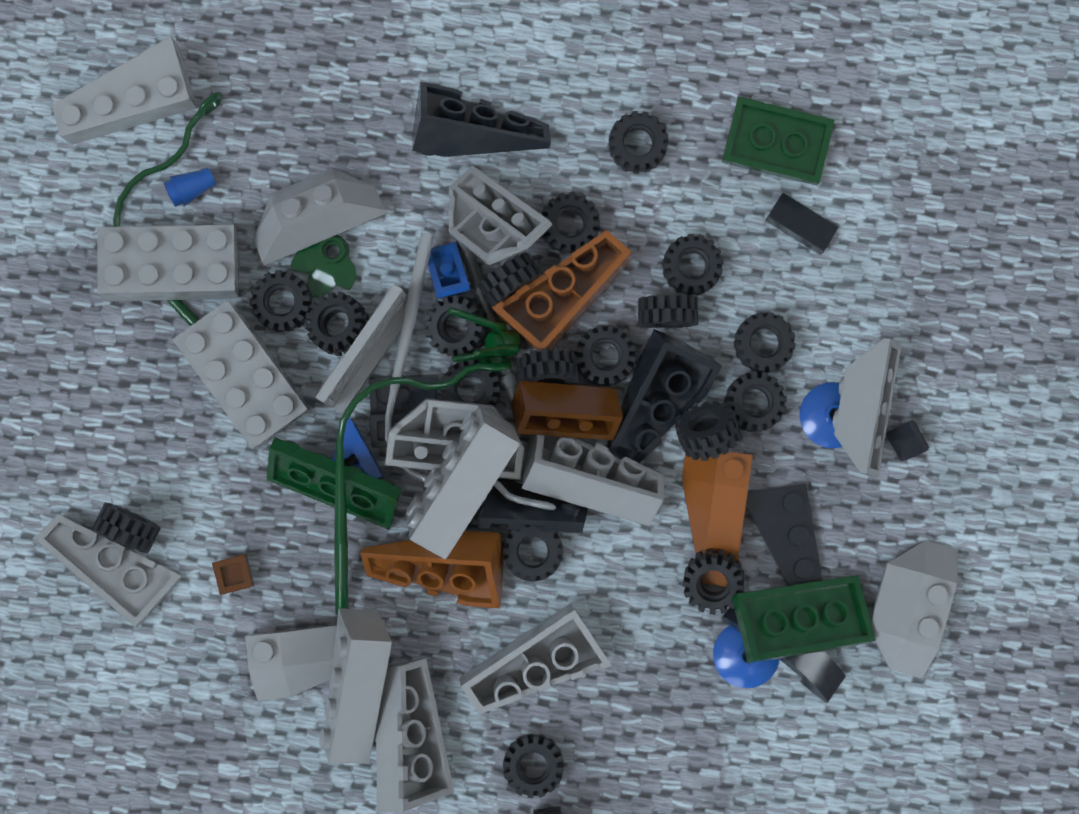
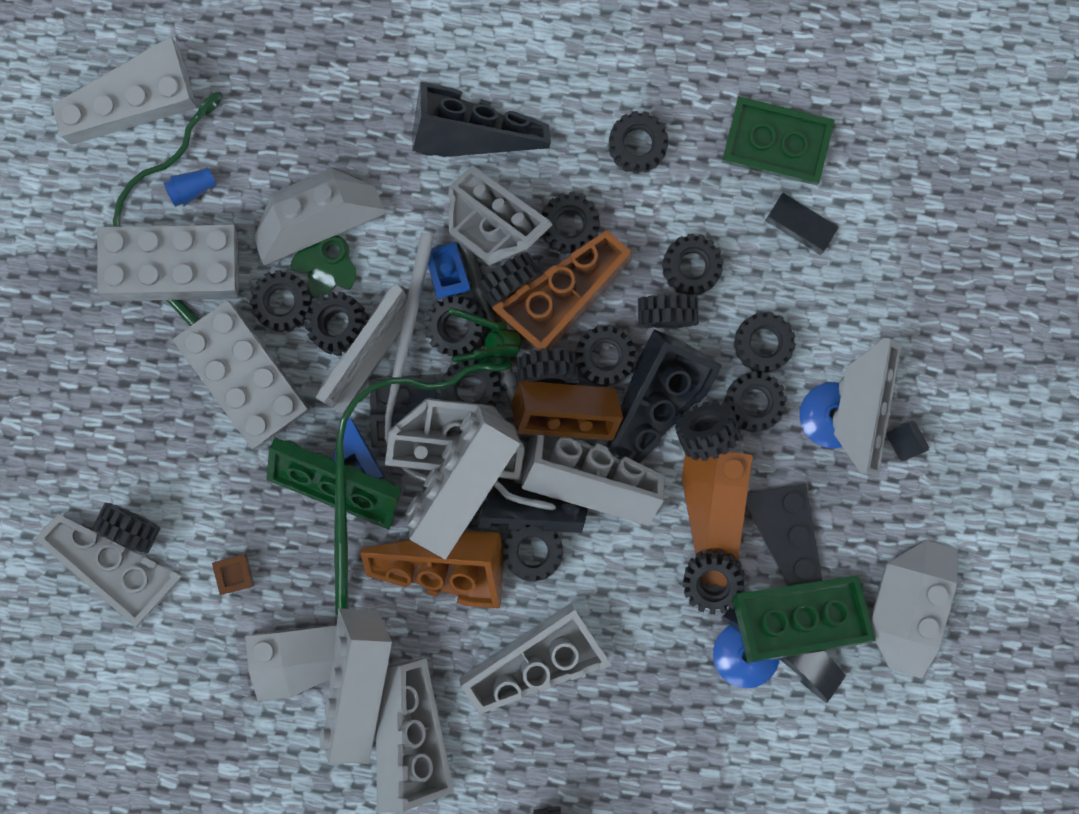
(533, 786): black tyre -> none

